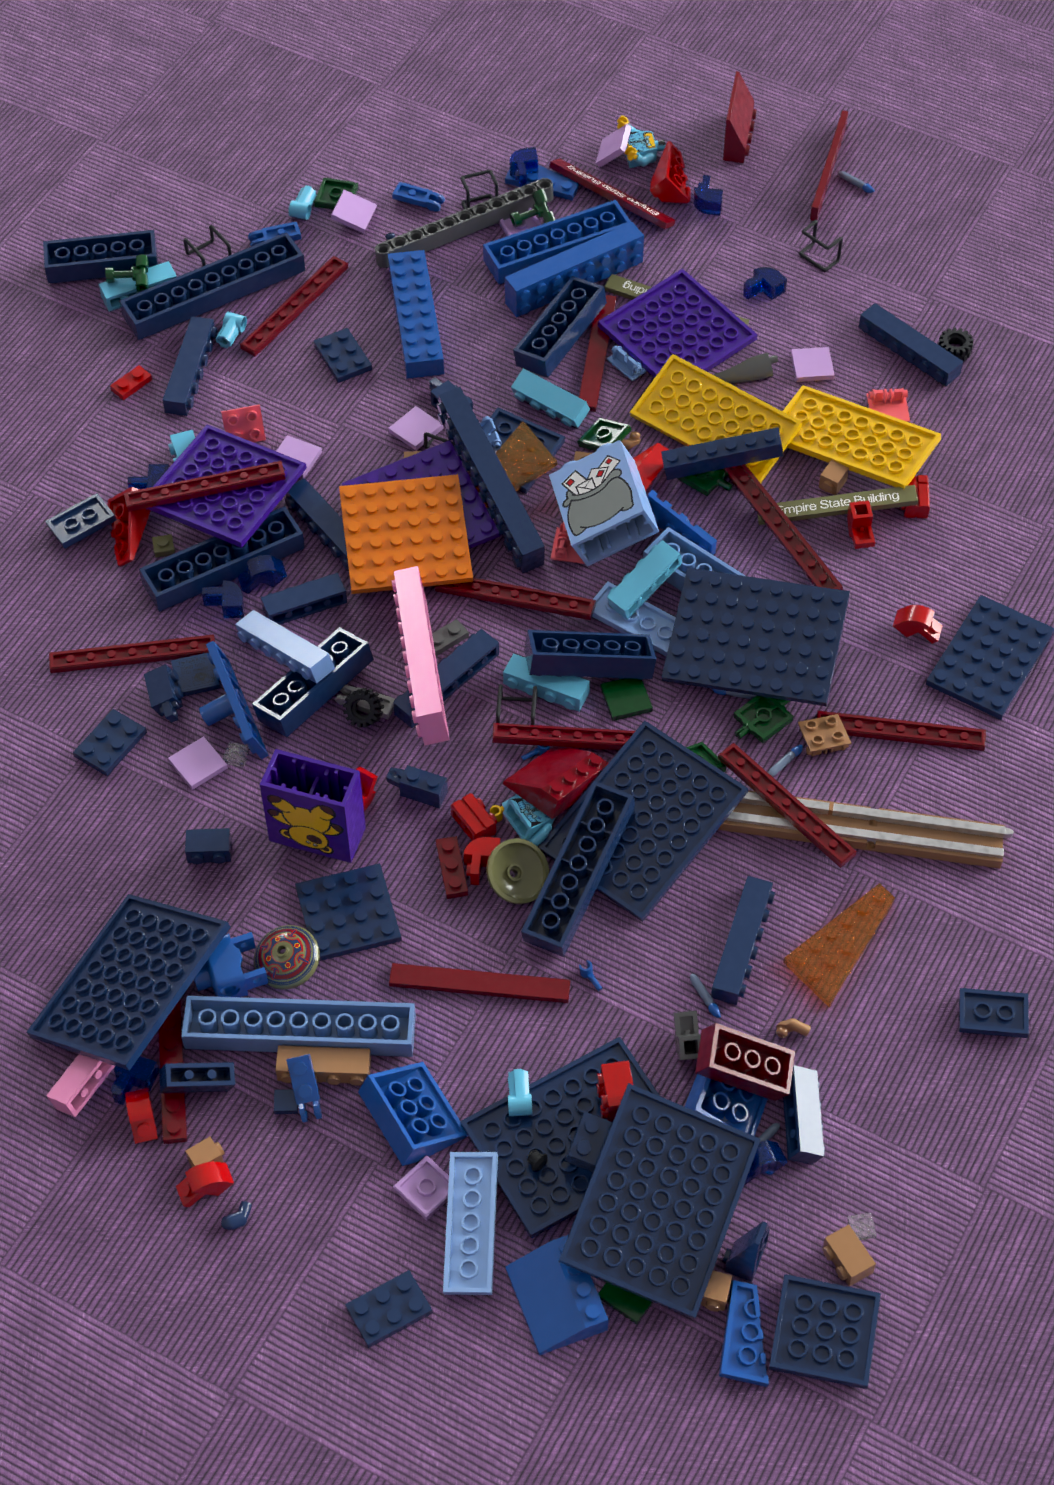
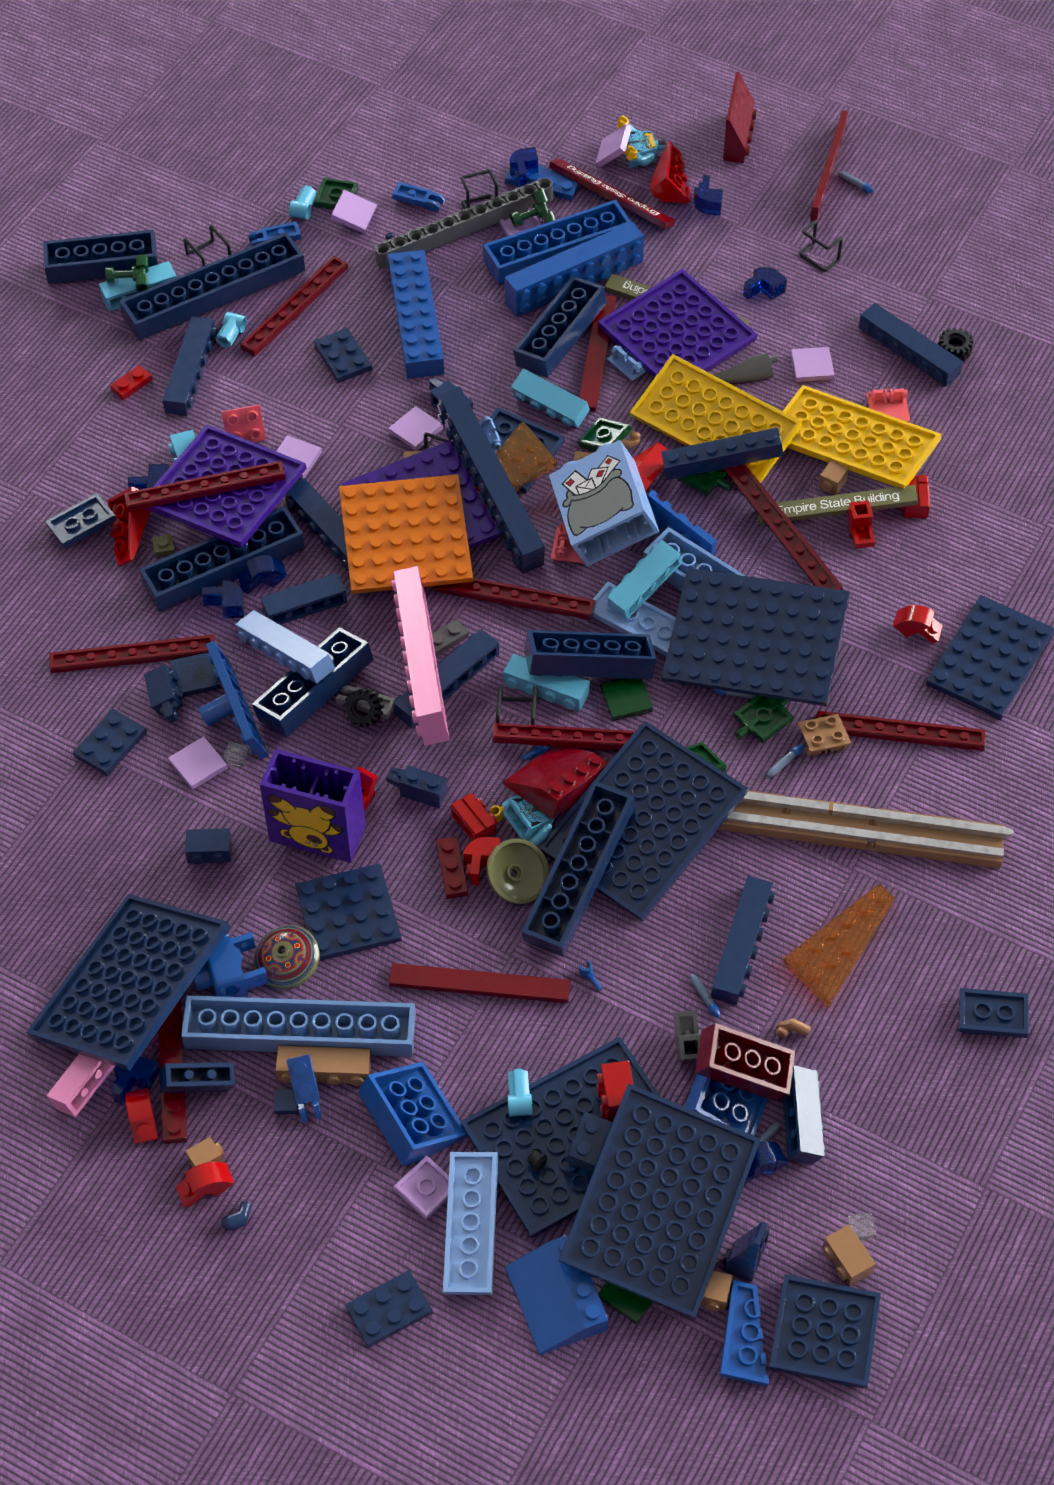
(787, 805): dark red tile -> none

